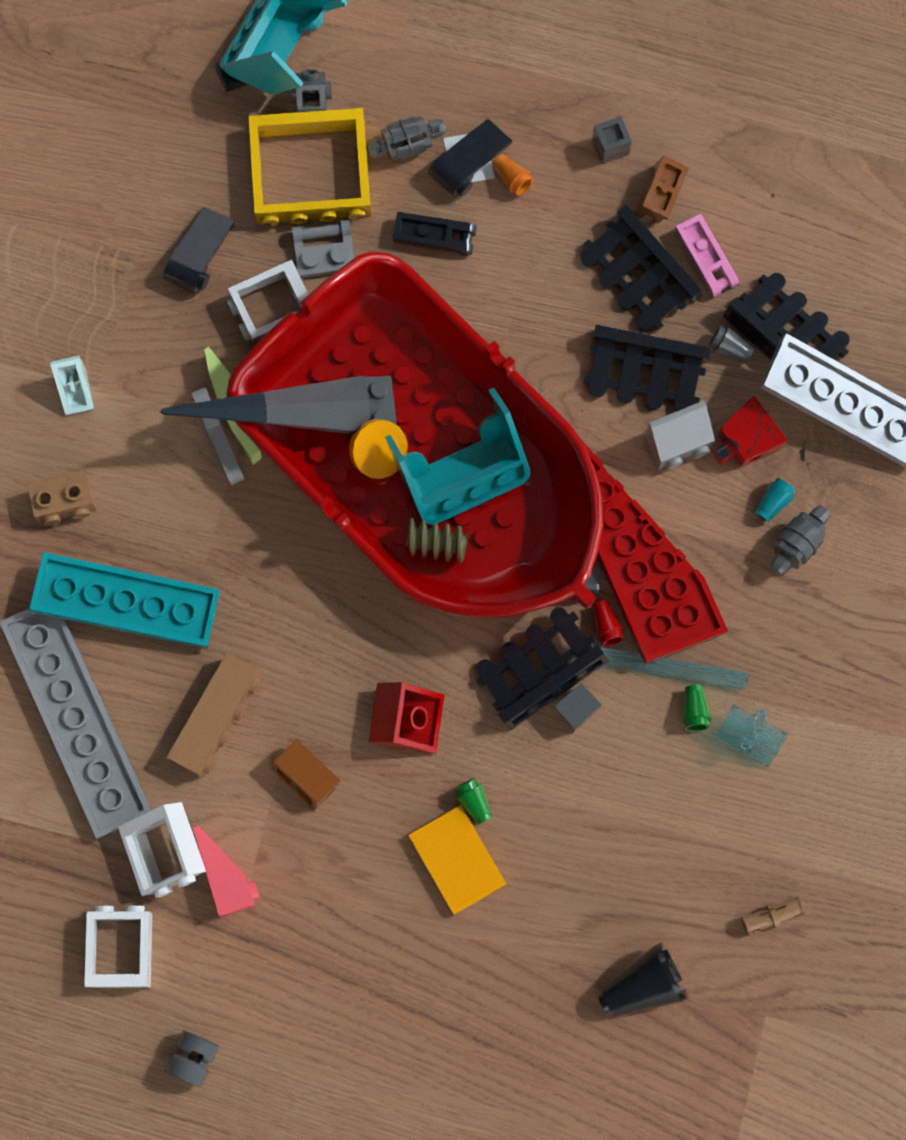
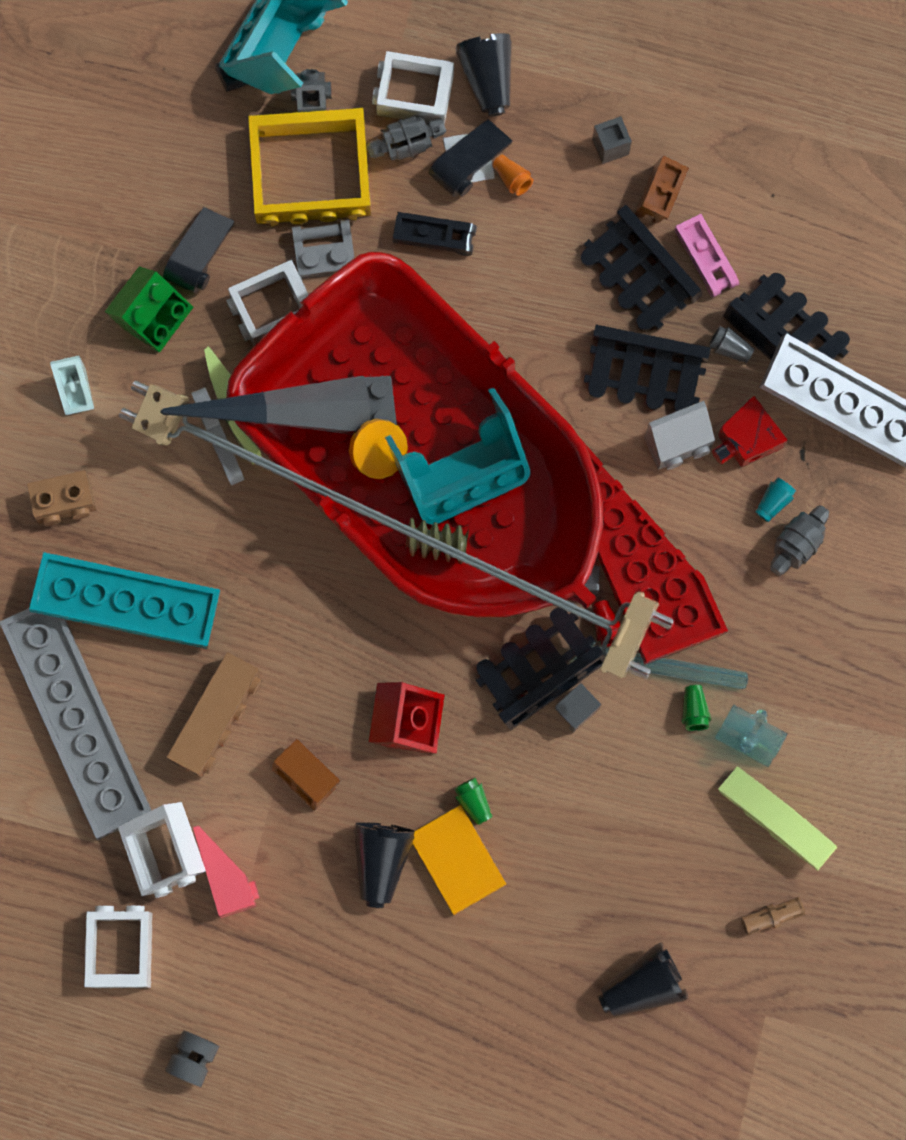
(149, 308): none -> green slope
(380, 860): none -> black cone
(405, 110): none -> white window
(488, 70): none -> black cone
(628, 636): none -> piece
(777, 818): none -> yellowish green slope

